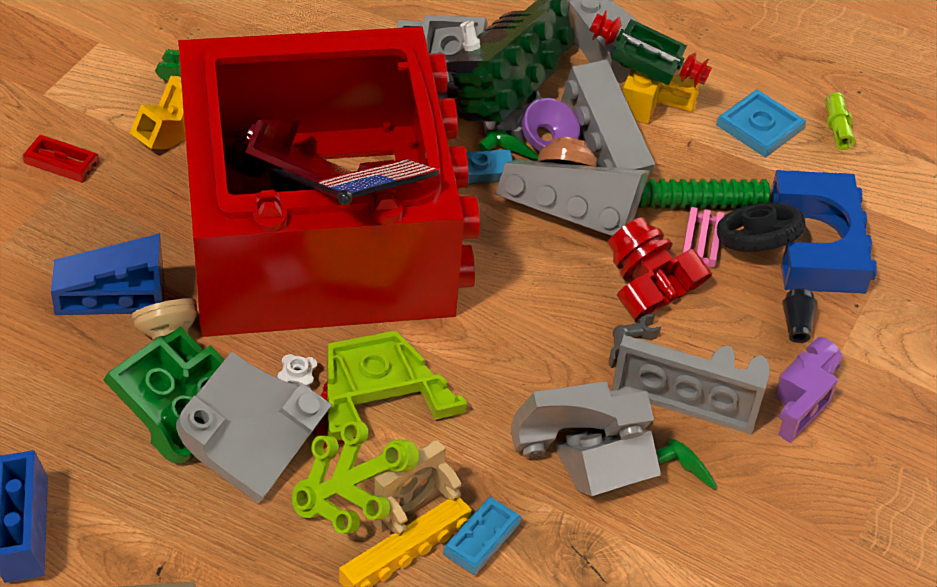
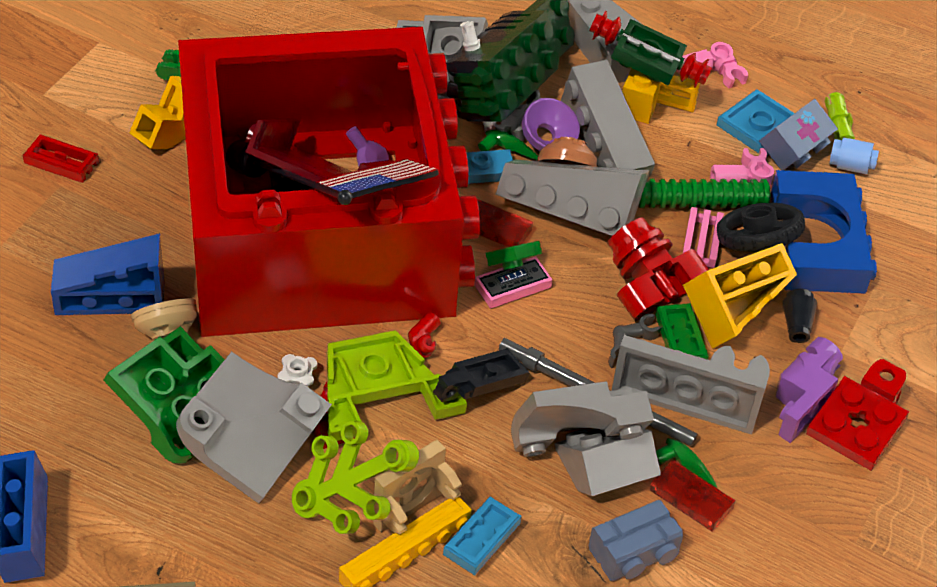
(366, 150): none -> medium lavender rock
(420, 337): none -> red arm
(481, 376): none -> black hinge
(502, 225): none -> clear red plate
(512, 256): none -> green plate
(513, 283): none -> tile
(535, 360): none -> dark grey bar
(636, 541): none -> sand blue brick
(681, 329): none -> green plate
(692, 495): none -> clear red plate
(722, 61): none -> bright pink bar
(738, 291): none -> yellow wedge
(752, 168): none -> bright pink bar
(798, 134): none -> sand blue brick
(853, 155): none -> light blue brick
(872, 401): none -> red plate

